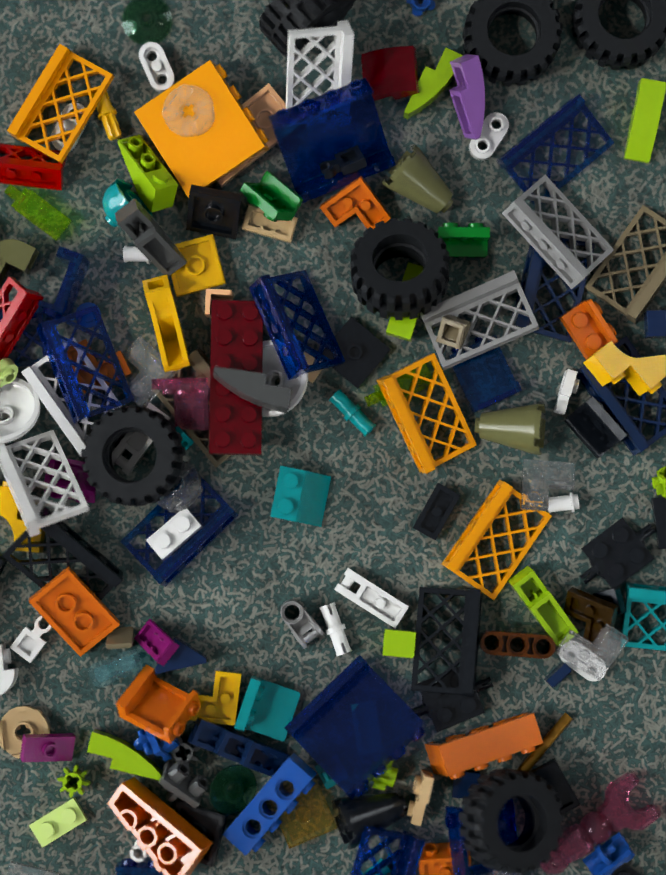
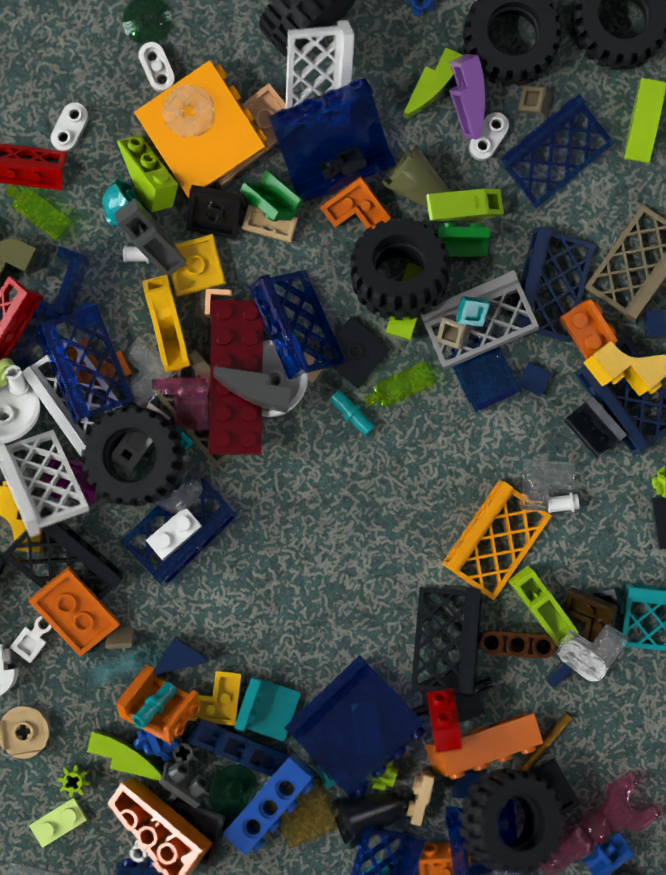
(17, 383): none -> white pin
(41, 96): light orange fence -> none
(47, 747): magenta plate -> none
(107, 115): yellow axle -> none
(154, 705): none -> teal pin
(156, 642): magenta plate -> none
(300, 496): teal slope -> none
(301, 624): light grey piece -> none
(335, 629): white pin -> none
(372, 598): white plate -> none
(391, 72): dark red slope -> none
(399, 643): lime panel -> none
(407, 423): light orange fence -> none
(436, 511): black plate -> none
(444, 720): none -> red brick
(465, 205): none -> lime slope
(472, 311): none -> teal tile
(514, 427): olive cone -> none
(534, 379): none -> dark blue tile
(535, 100): none -> dark tan slope
(547, 241): light grey fence -> none
(568, 385): white plate -> none
(617, 553): black plate -> none

